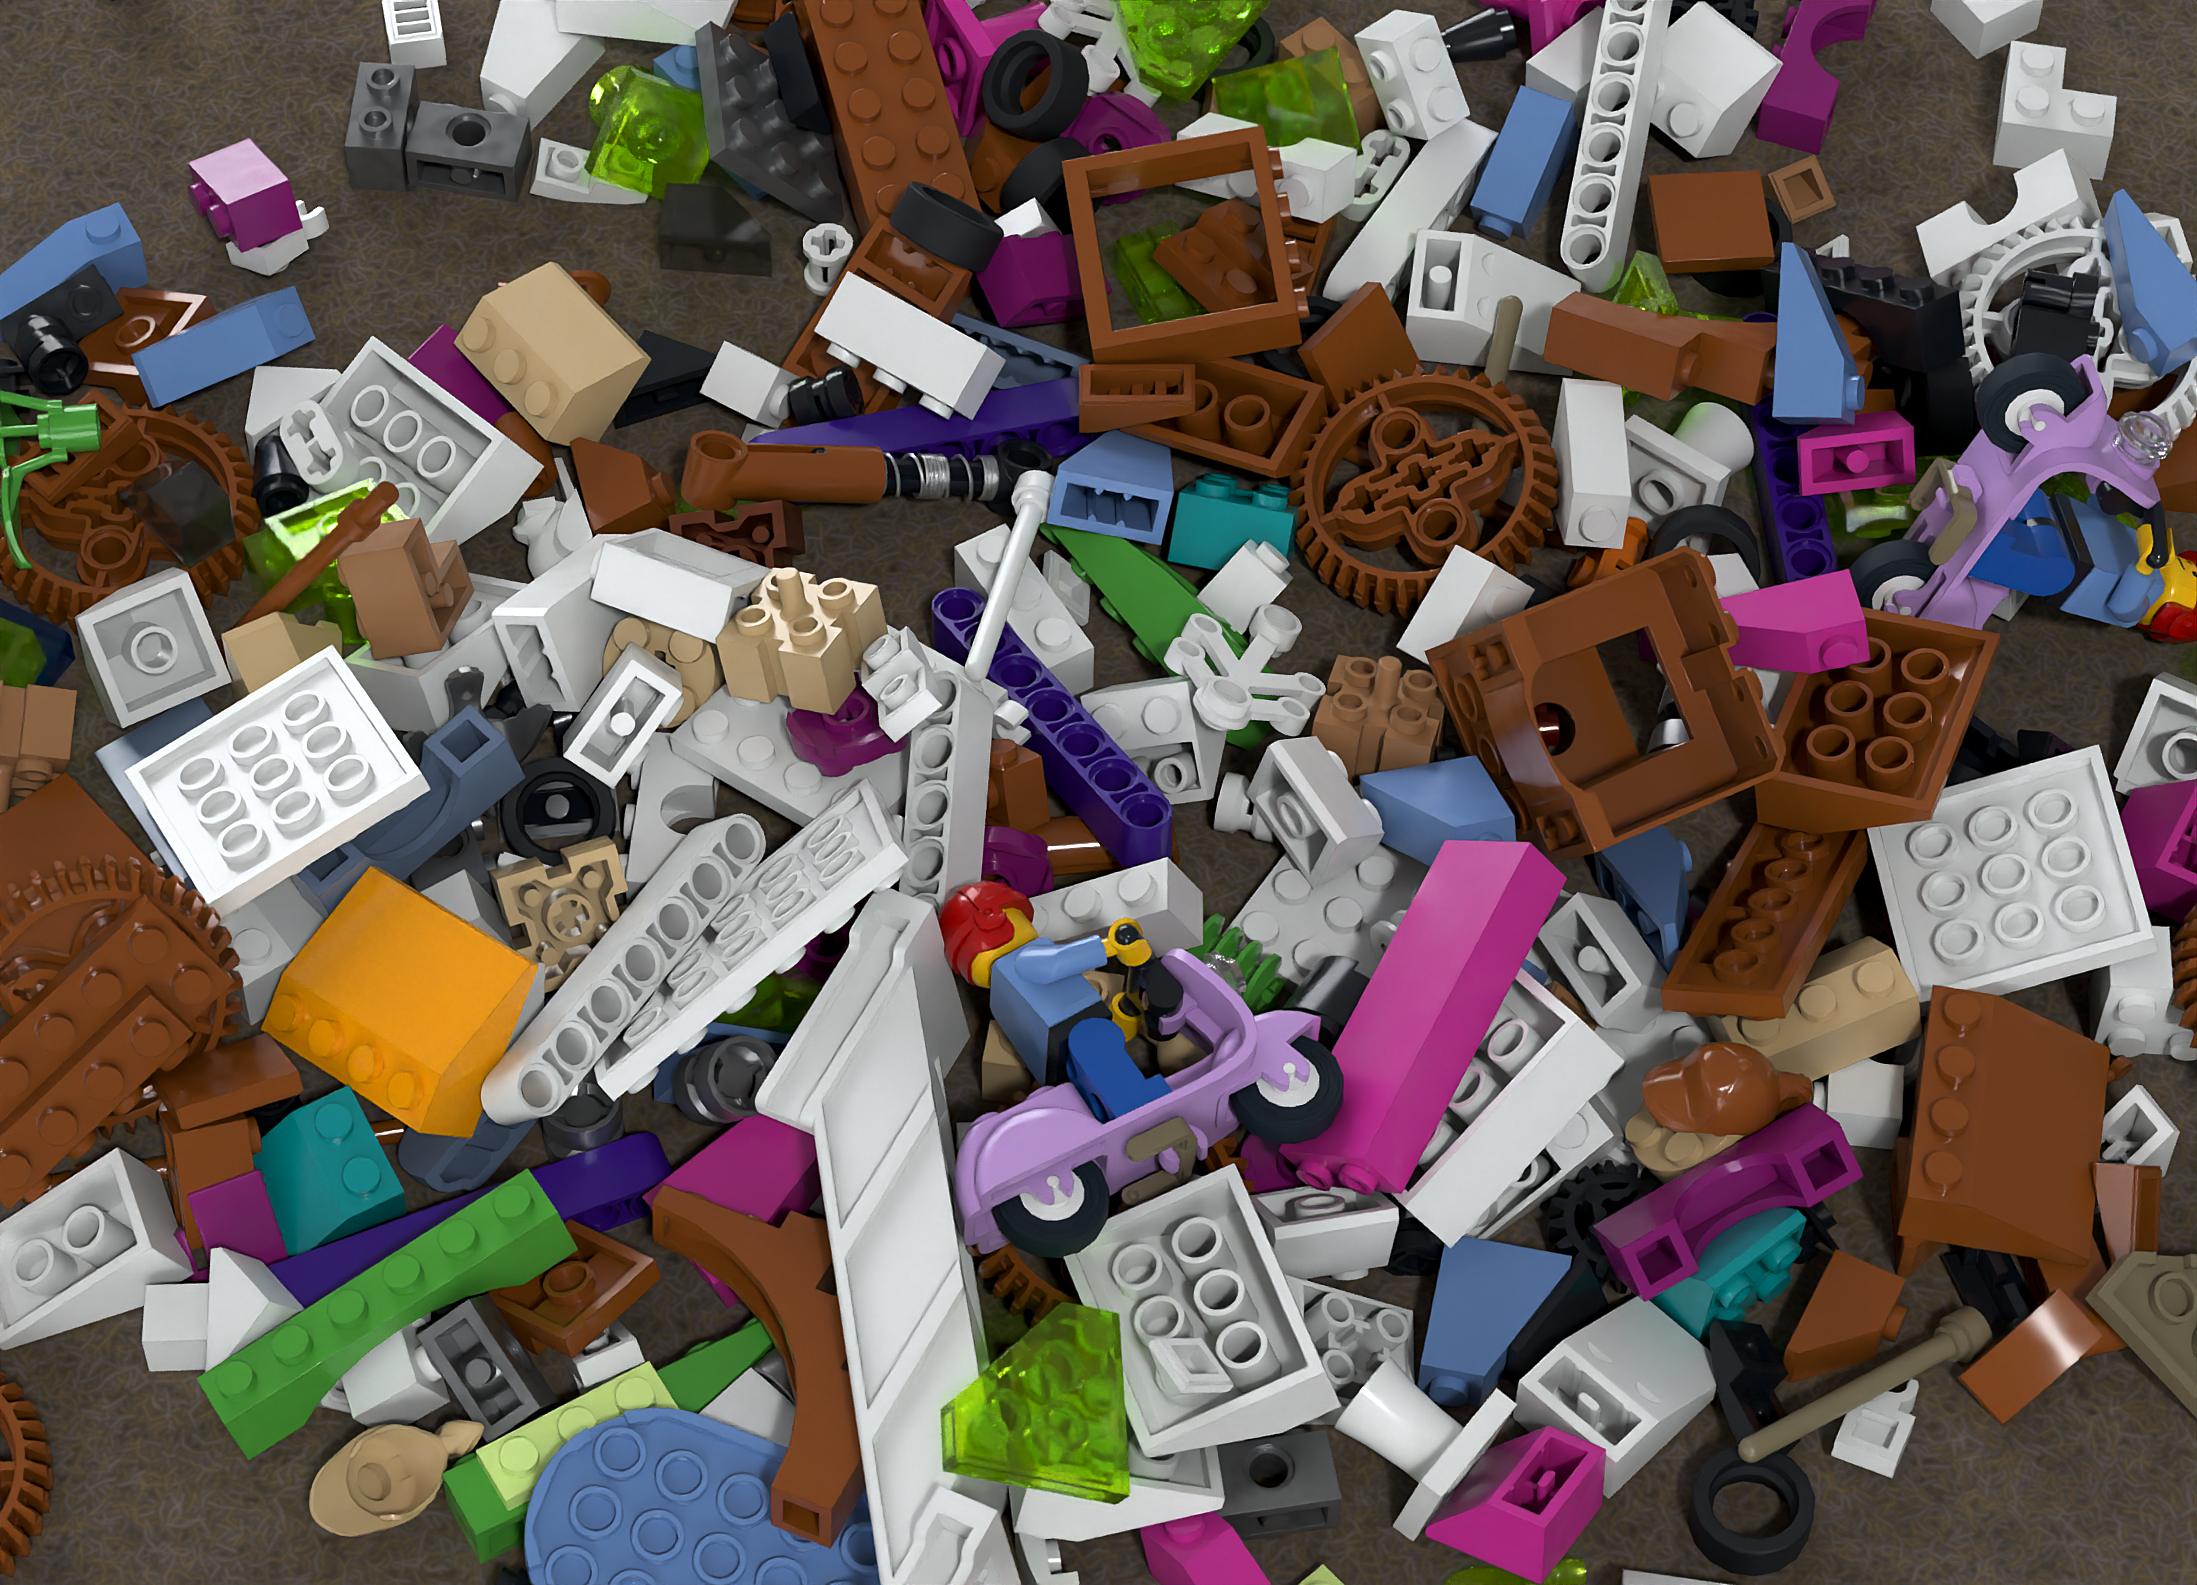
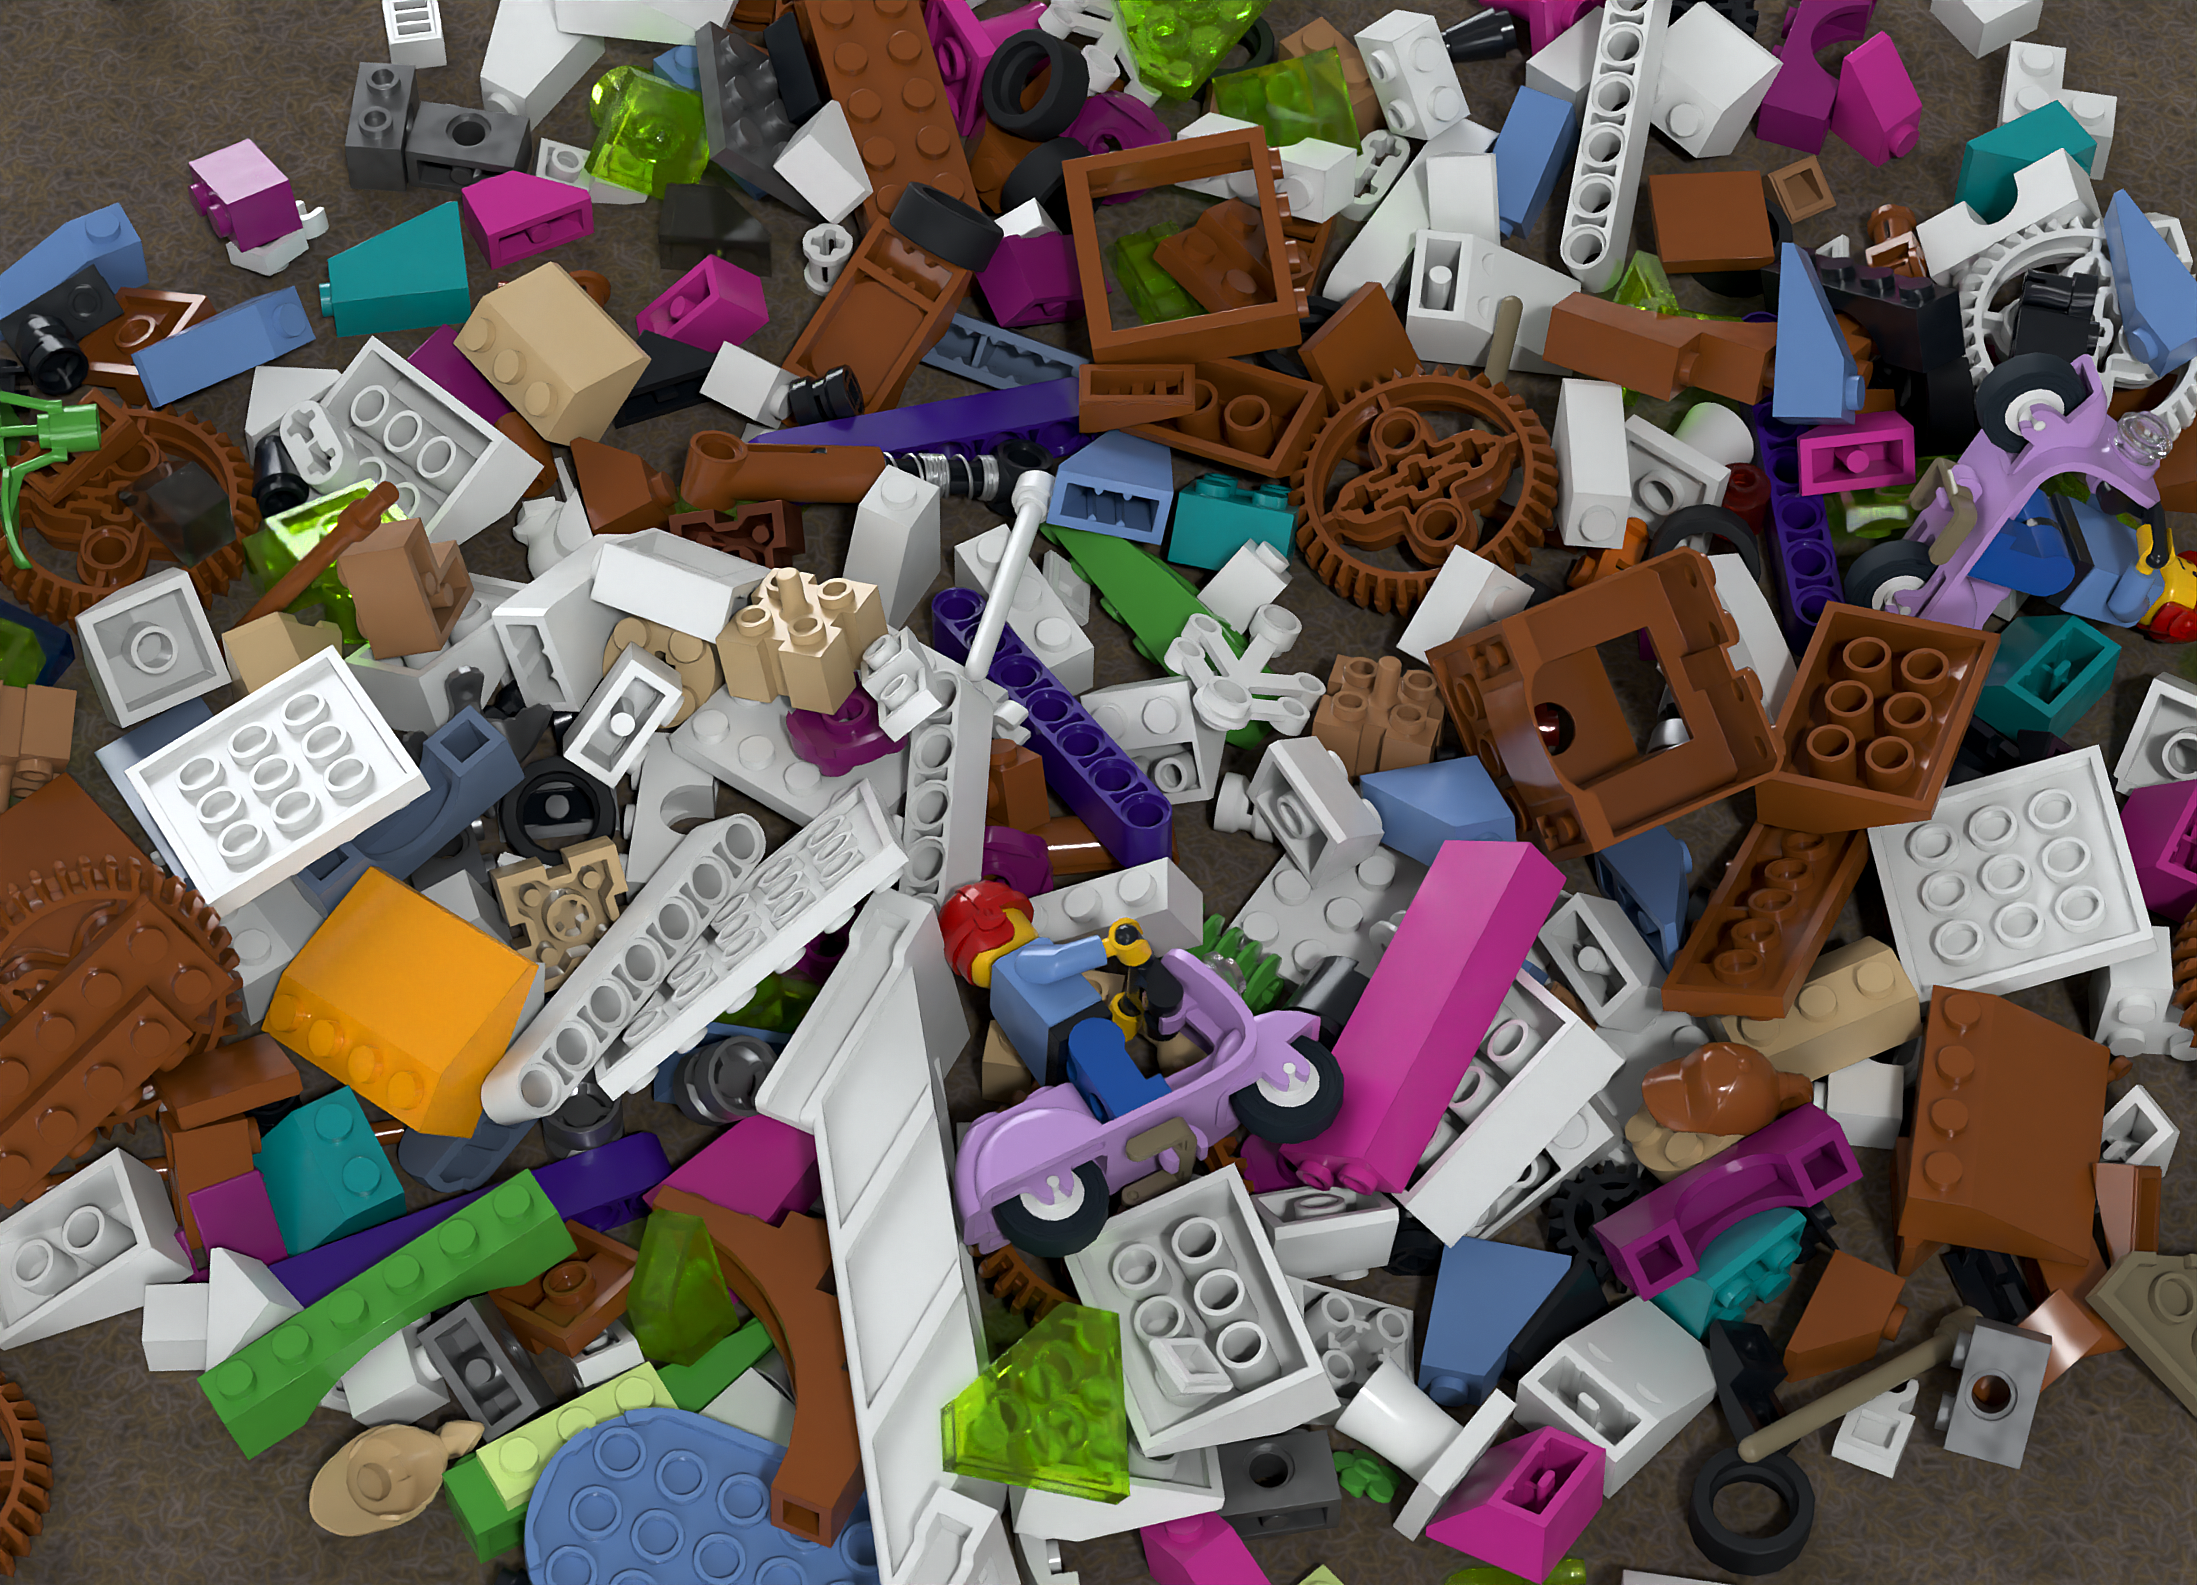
(401, 278): none -> teal slope
(524, 216): none -> dark pink slope
(678, 1291): none -> clear neon green slope
(708, 307): none -> dark pink slope
(825, 164): none -> white slope
(896, 541): none -> white slope
(908, 348): white brick -> none
(1362, 1472): none -> bright green plant
(1464, 194): none -> white slope
(1747, 496): none -> clear red brick
(1800, 625): dark pink slope -> none
(1876, 102): none -> dark pink slope
(1897, 247): none -> dark orange connector
(1994, 157): none -> teal slope
(2000, 1430): none -> flat silver brick
(2046, 675): none -> teal slope

